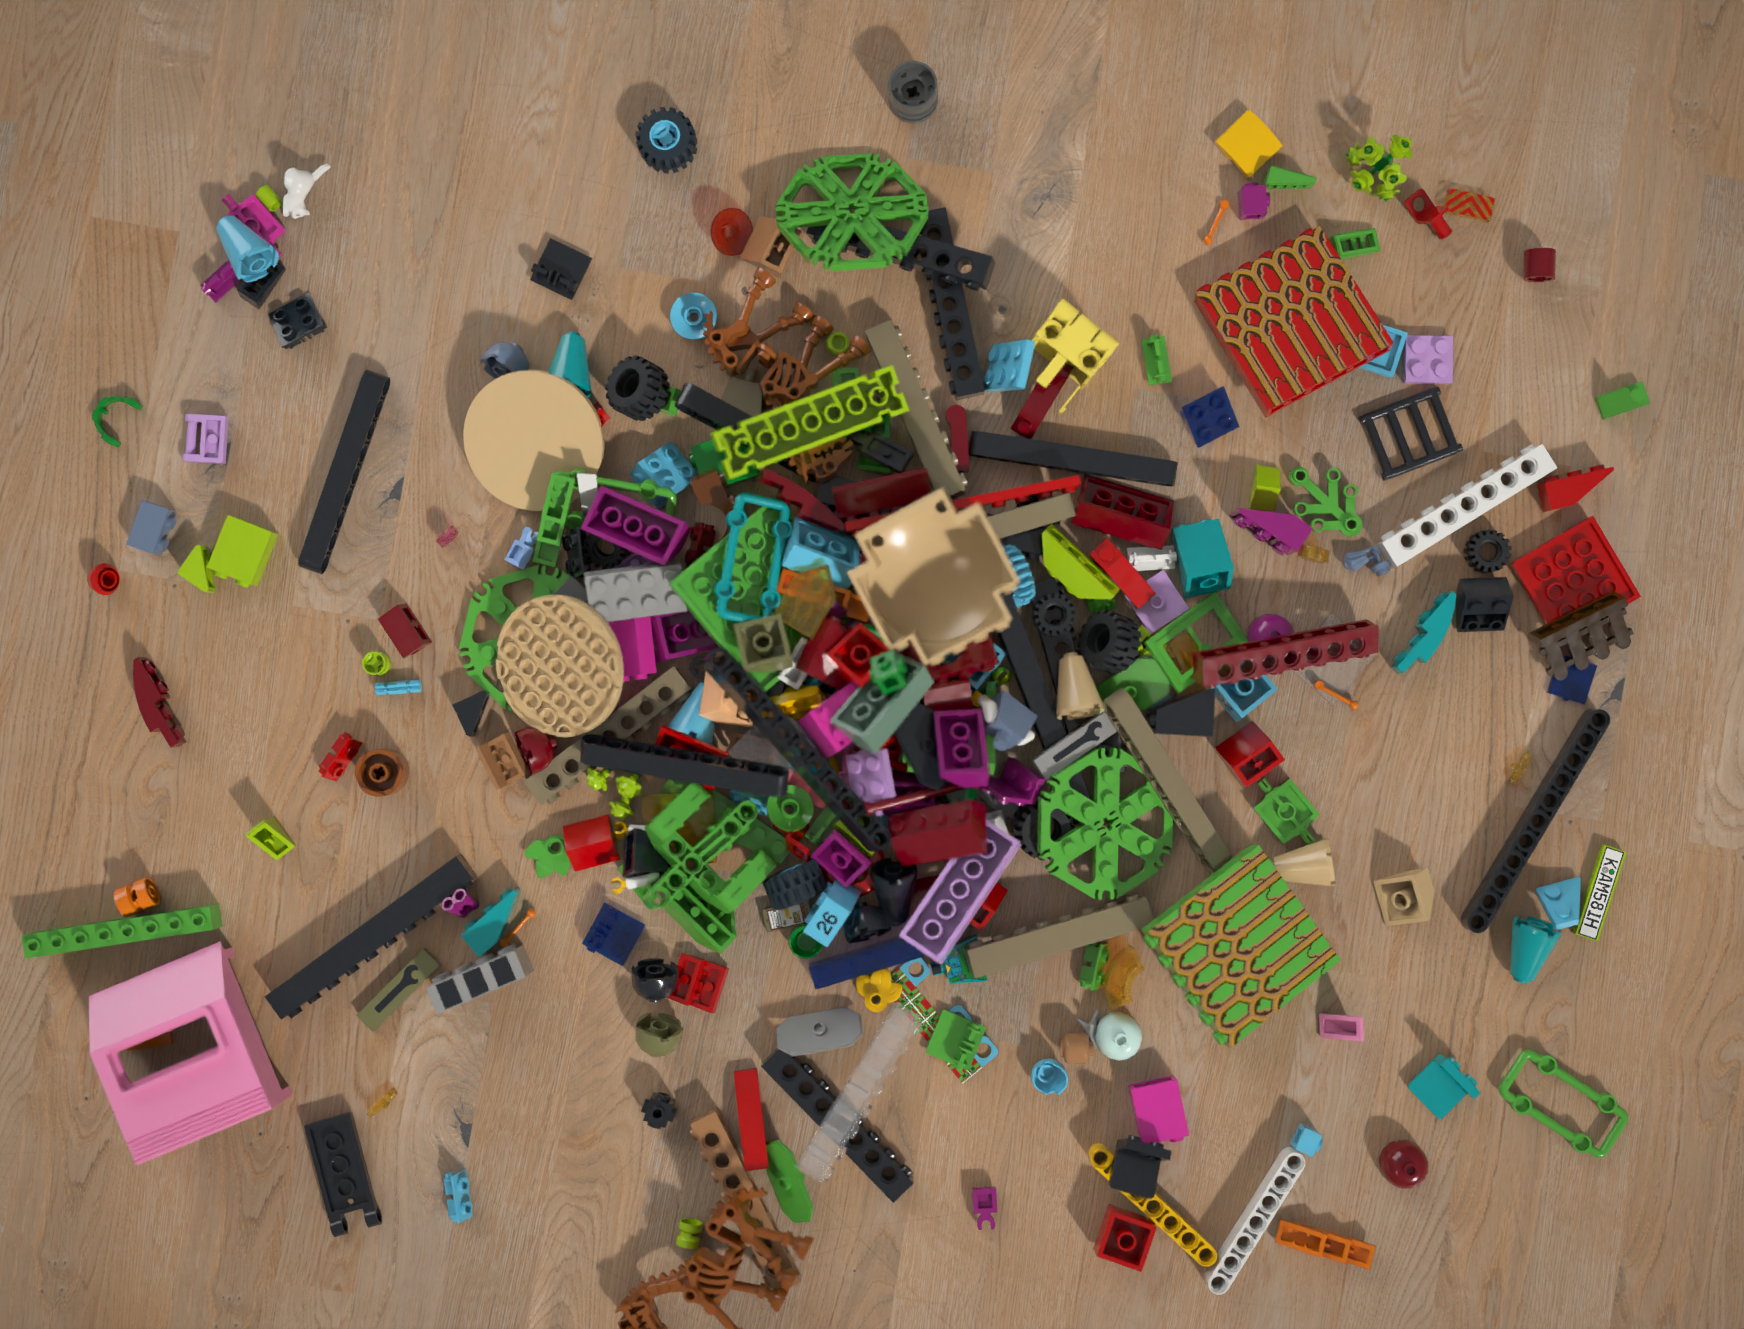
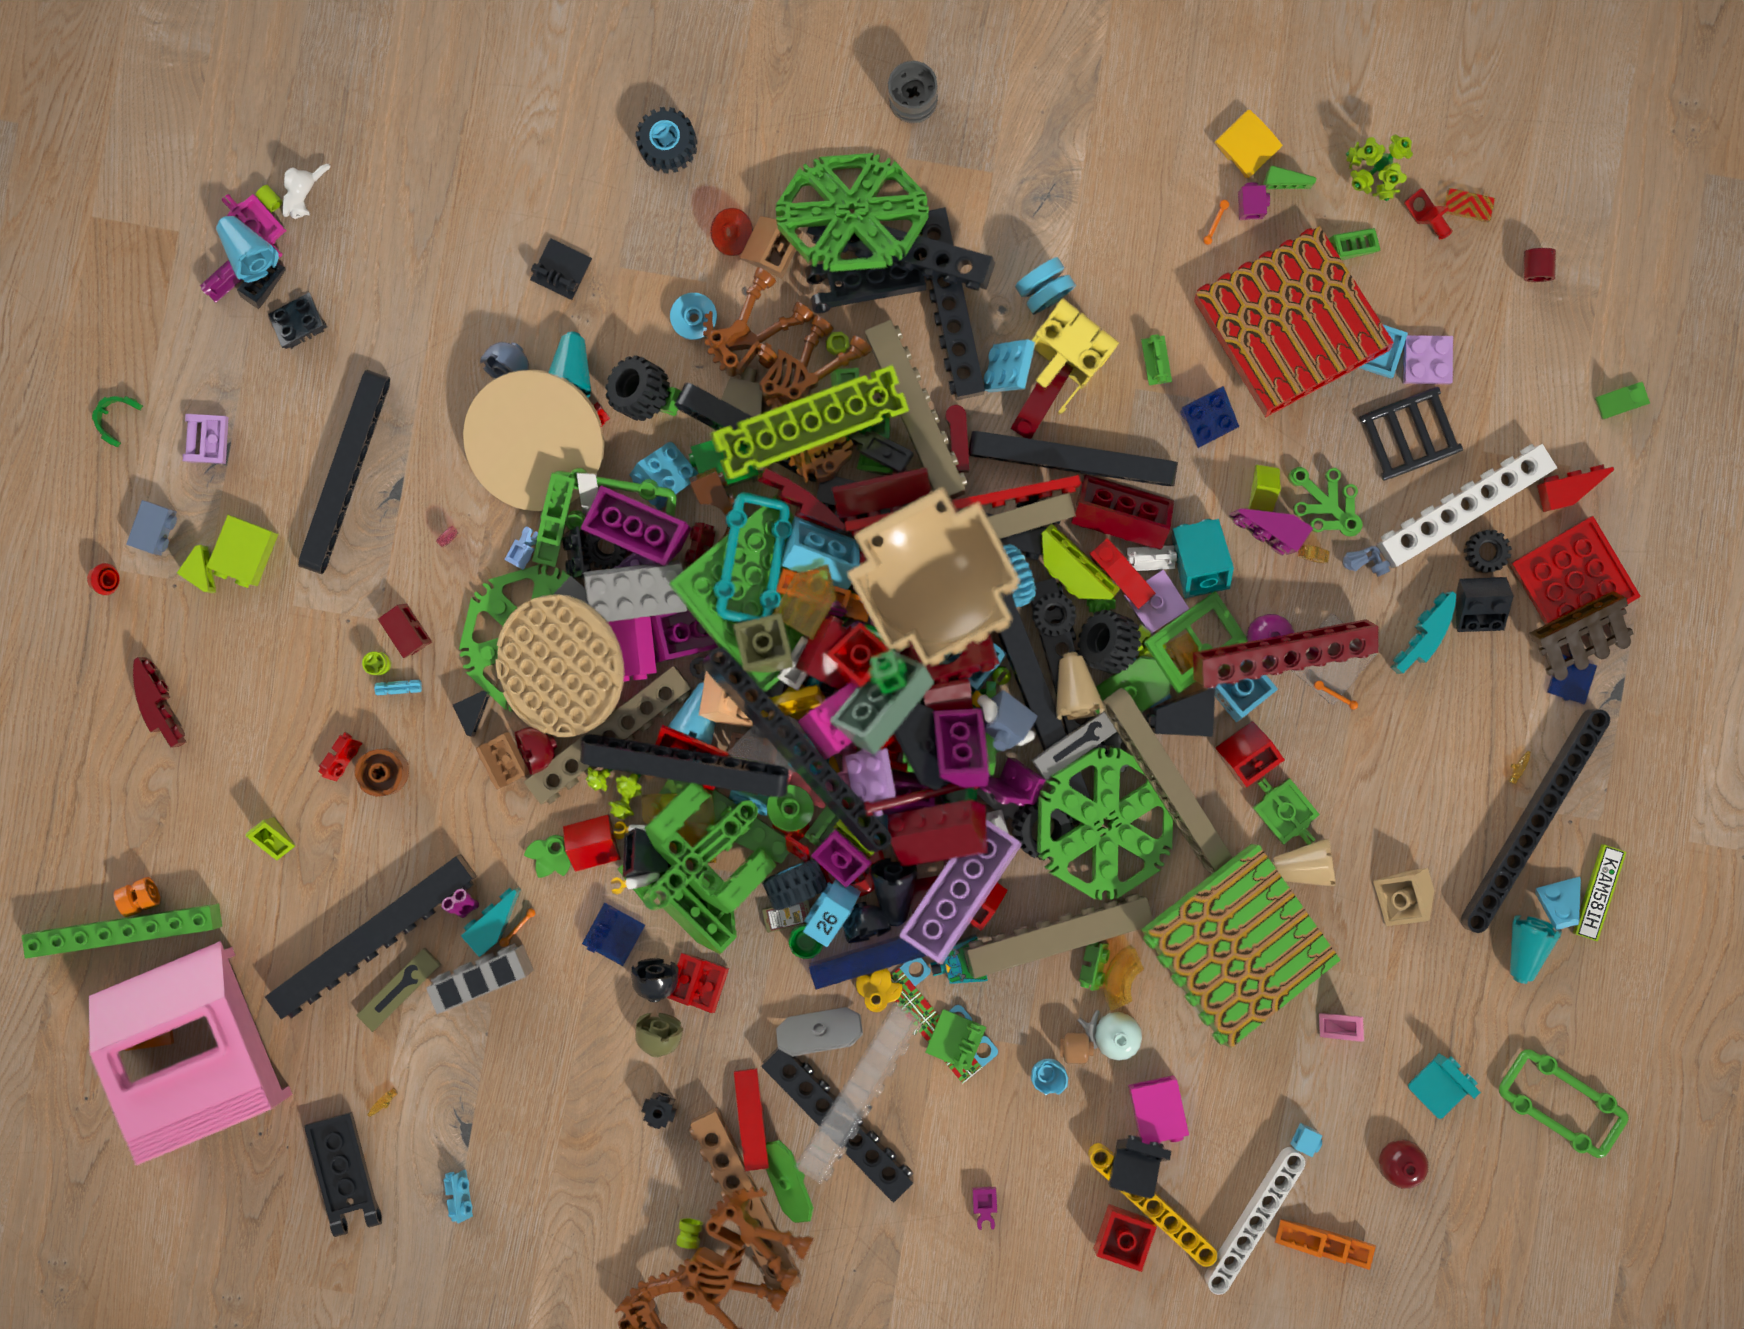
(862, 284): none -> black hinge
(1045, 285): none -> medium azure wheel

